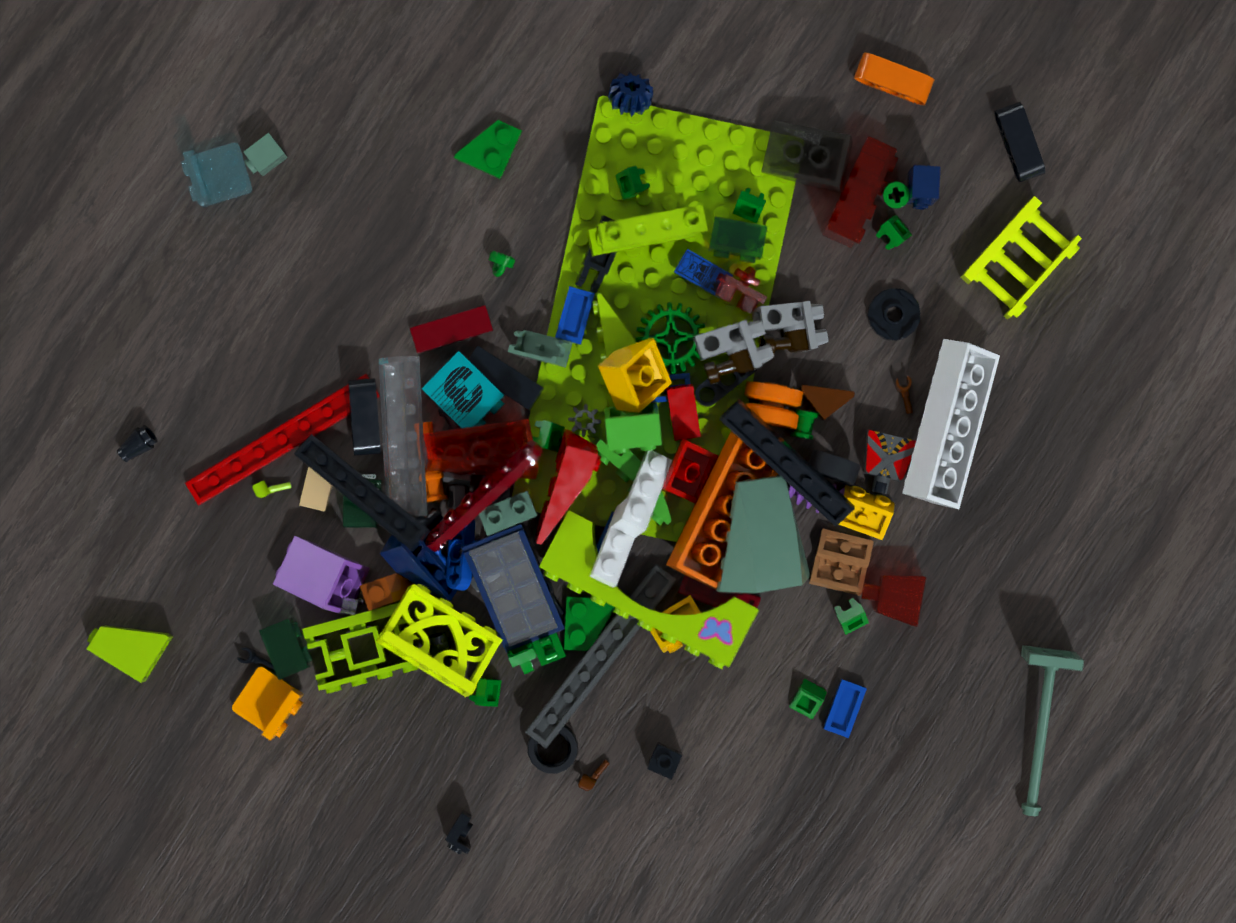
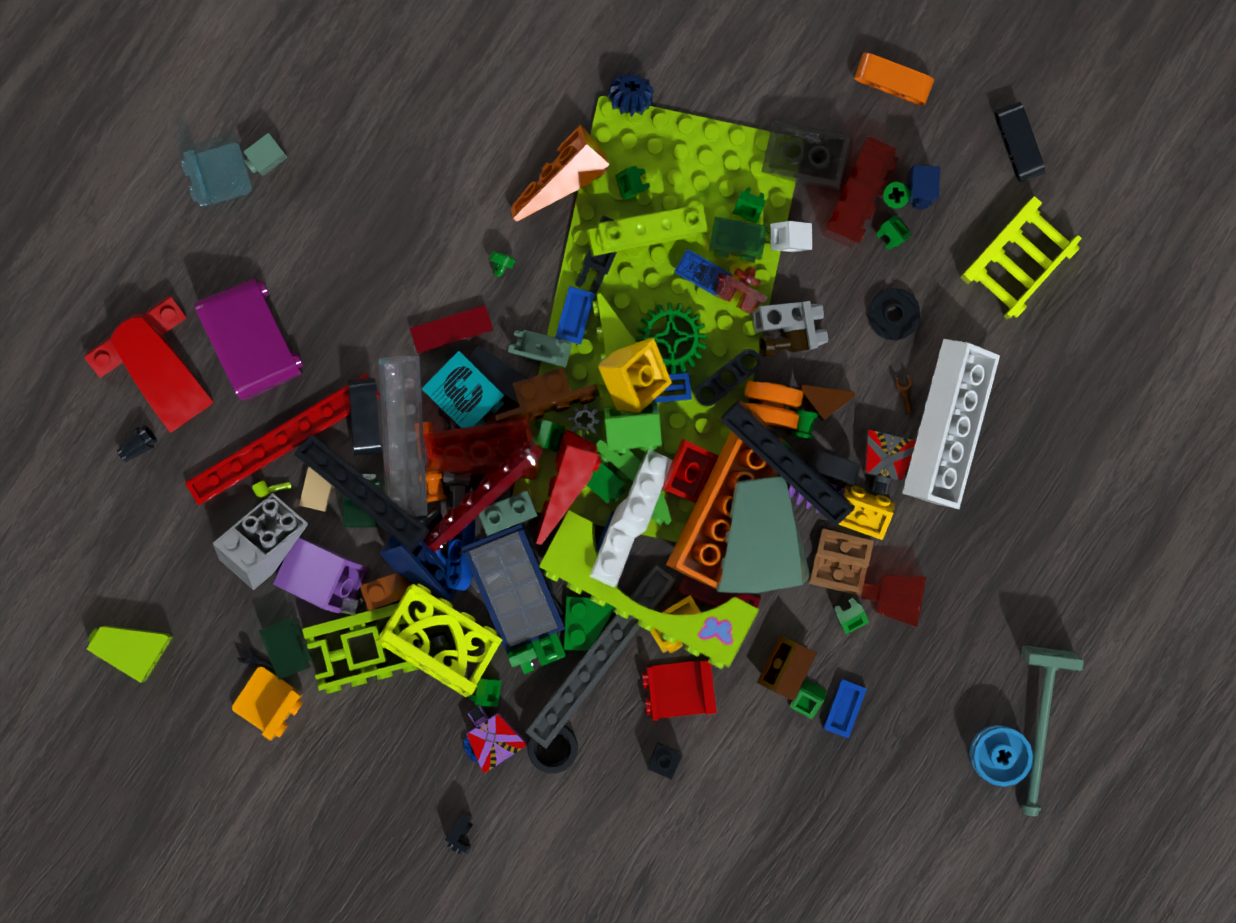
(154, 363): none -> red slope
(248, 339): none -> magenta windscreen
(260, 541): none -> light grey slope
(469, 751): none -> blue leg
(491, 149): green wing -> none
(493, 738): none -> torso
(546, 394): none -> reddish brown bracket
(574, 168): none -> orange wedge
(587, 782): reddish brown hand -> none
(606, 484): none -> green brick
(679, 689): none -> red panel
(683, 412): red tile -> none
(740, 348): light grey hips -> none
(786, 667): none -> reddish brown brick
(791, 236): none -> white brick
(1016, 759): none -> dark azure wheel

